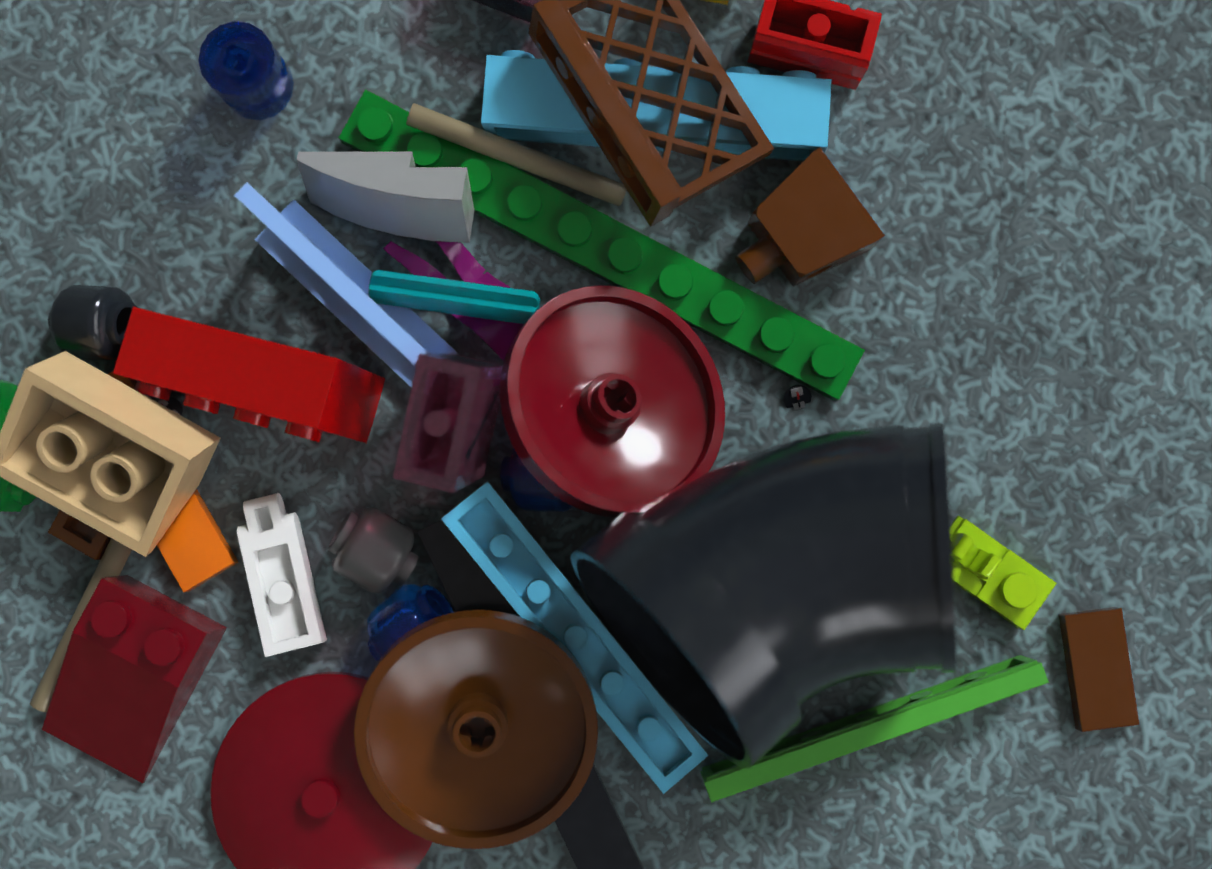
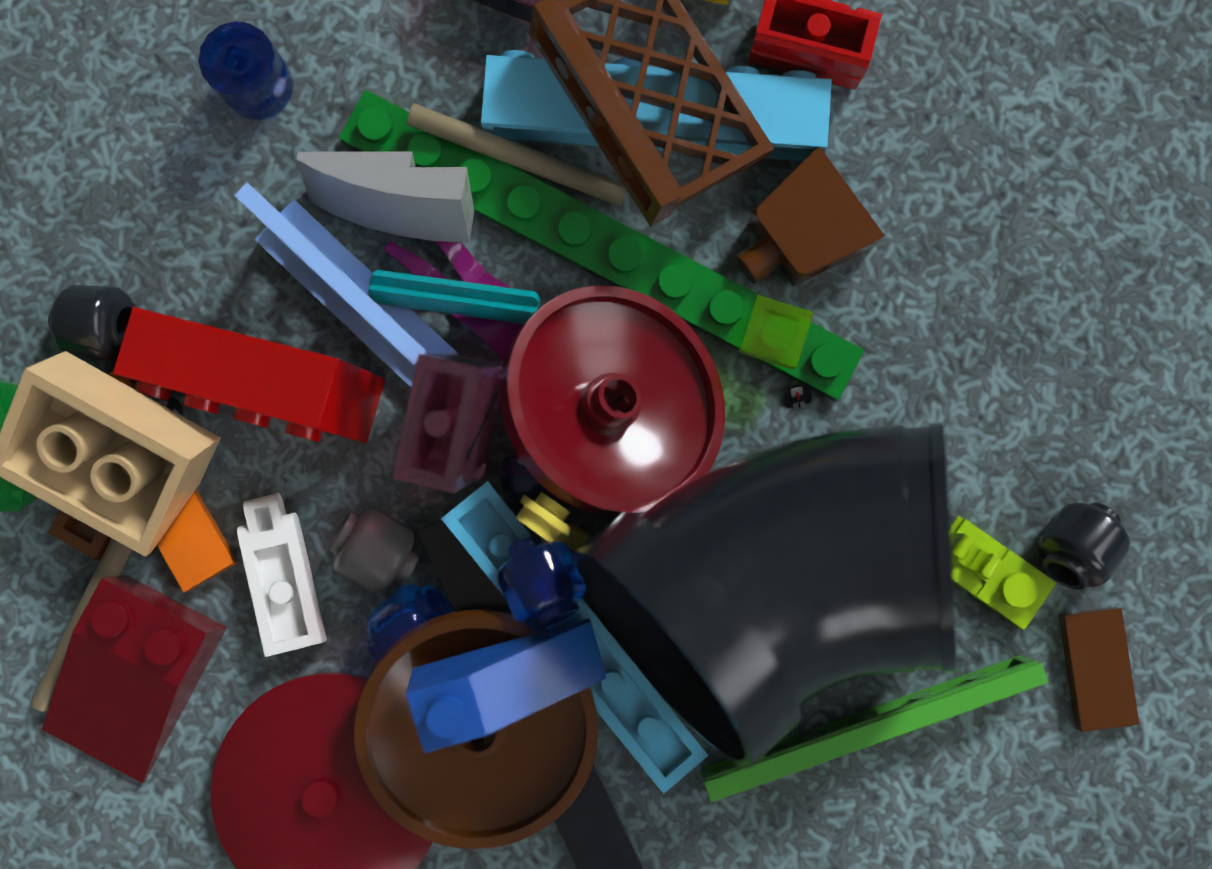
(501, 683): none -> blue slope
(541, 582): none -> clear blue head
(547, 520): none -> light yellow plate
(776, 332): none -> clear neon green tile
(1083, 545): none -> black head

